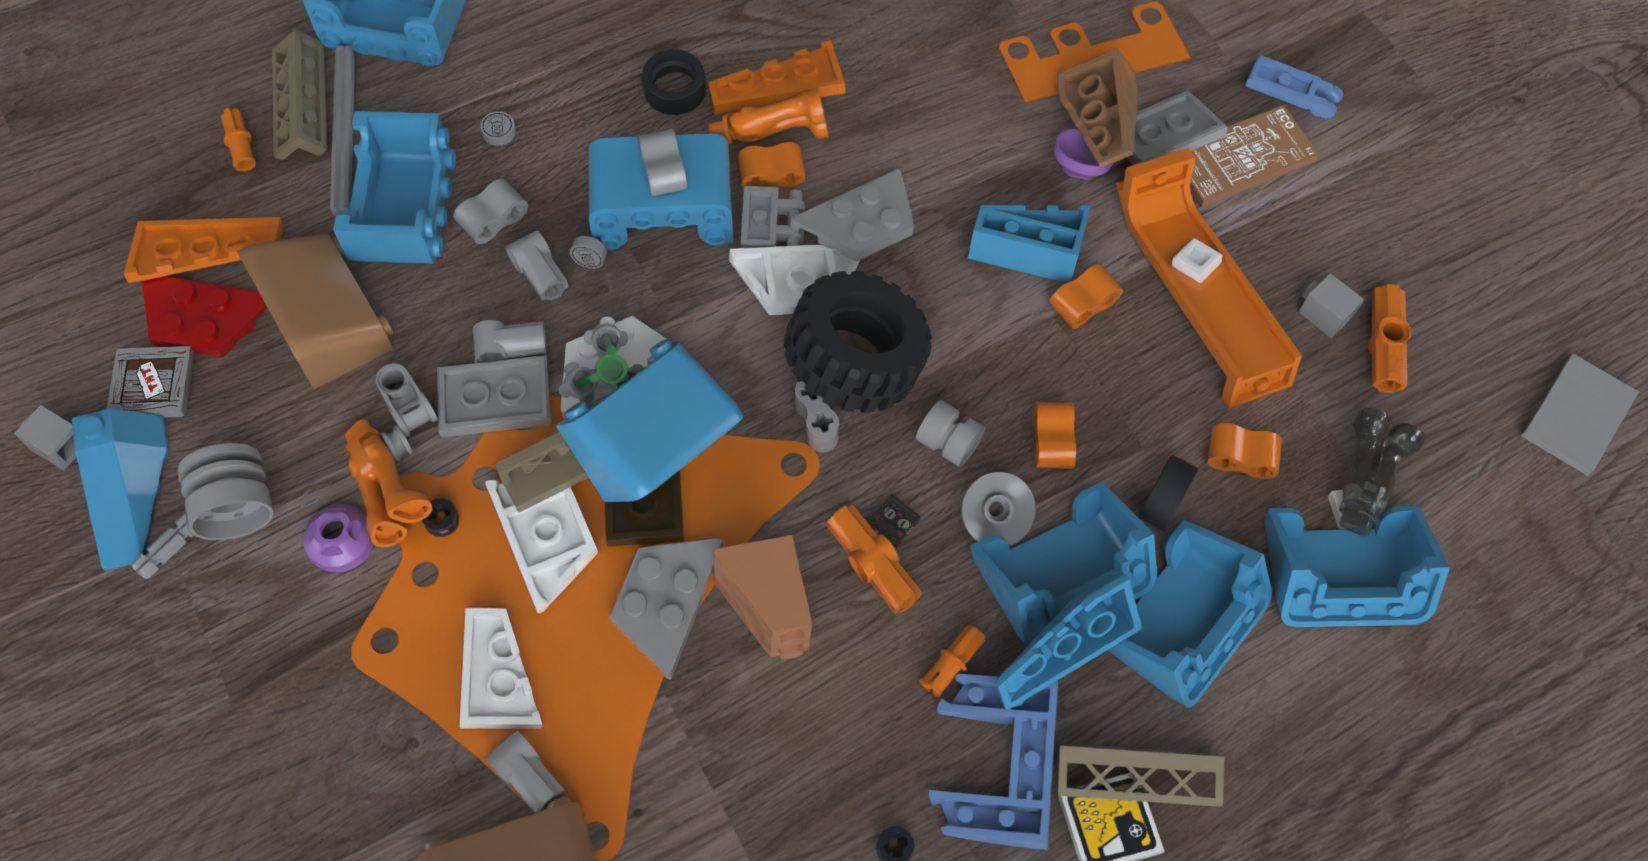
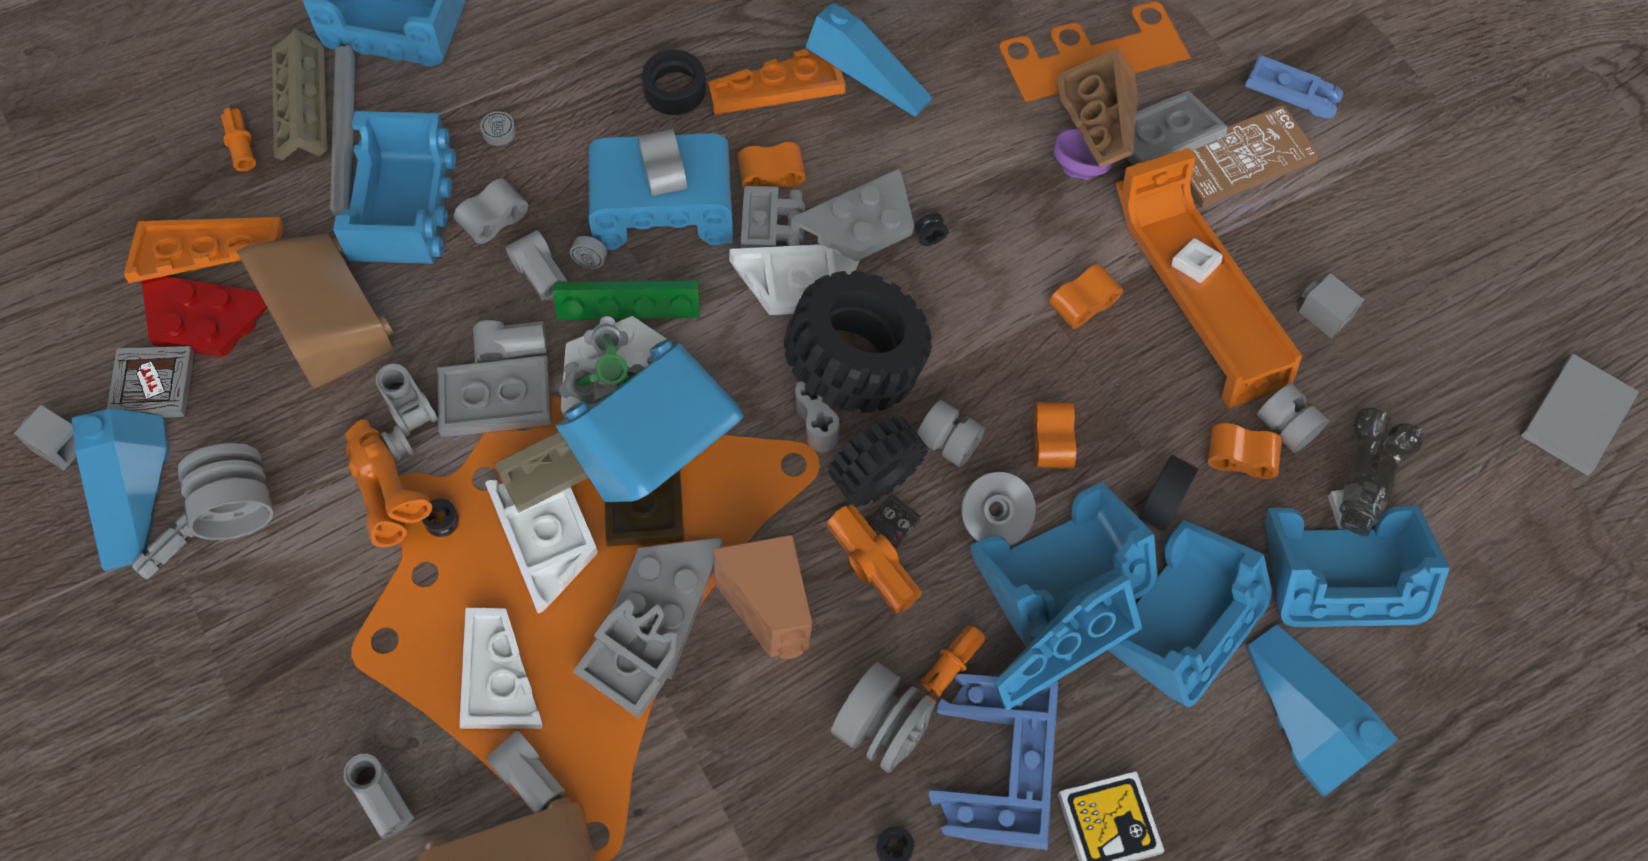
(344, 551): medium lavender piece -> none
(379, 797): none -> light grey piece
(627, 299): none -> green plate
(629, 657): none -> light grey plate
(761, 122): orange piece -> none
(859, 53): none -> dark azure wedge
(877, 460): none -> black tyre
(882, 716): none -> light grey wheel
(931, 229): none -> black bush
(1030, 240): dark azure wedge -> none
(1141, 758): dark tan fence -> none
(1292, 417): none -> light grey wheel
(1323, 718): none -> dark azure wedge
(1388, 355): orange piece -> none

